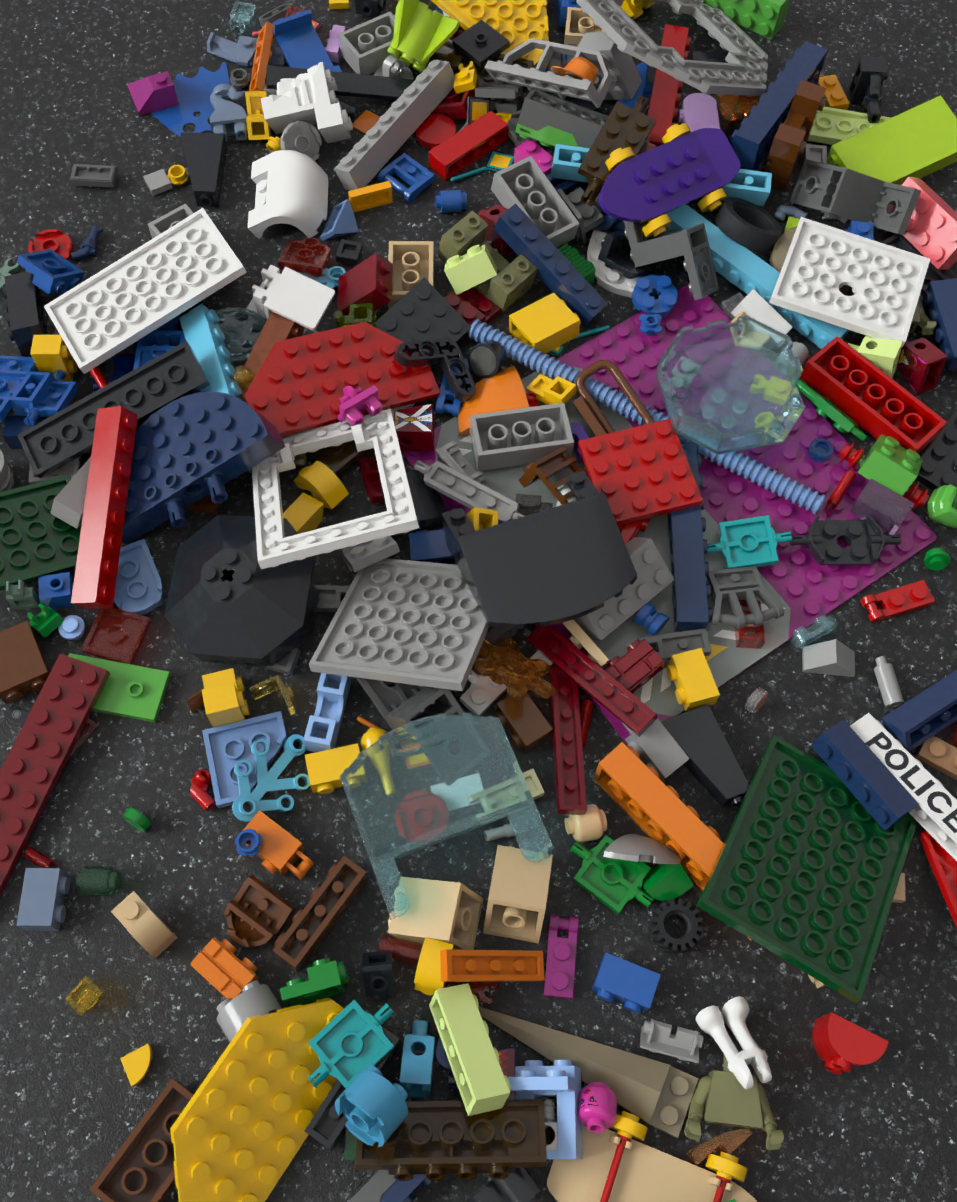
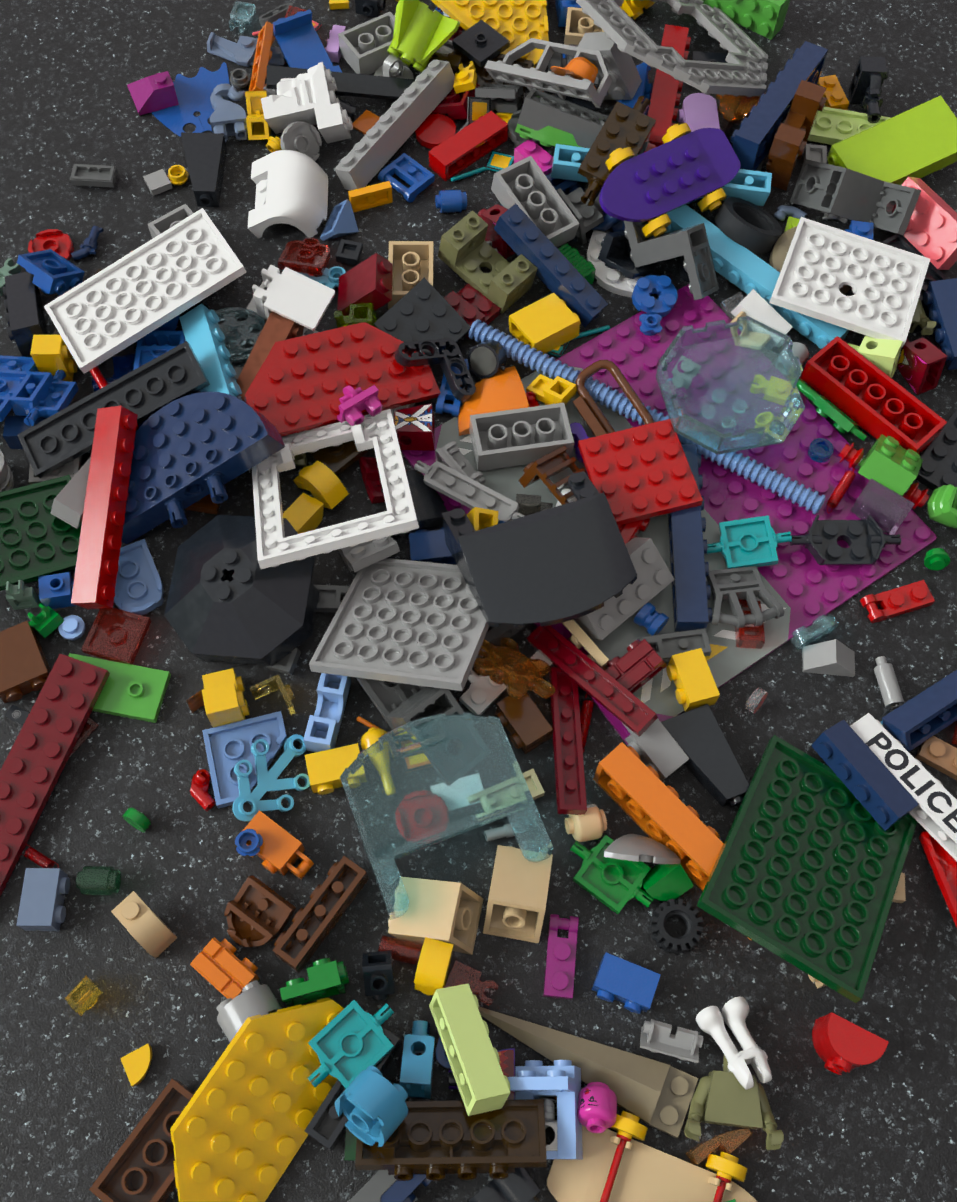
(243, 377): clear yellow plate -> none
(470, 268): yellowish green brick -> none
(491, 966): orange plate -> none

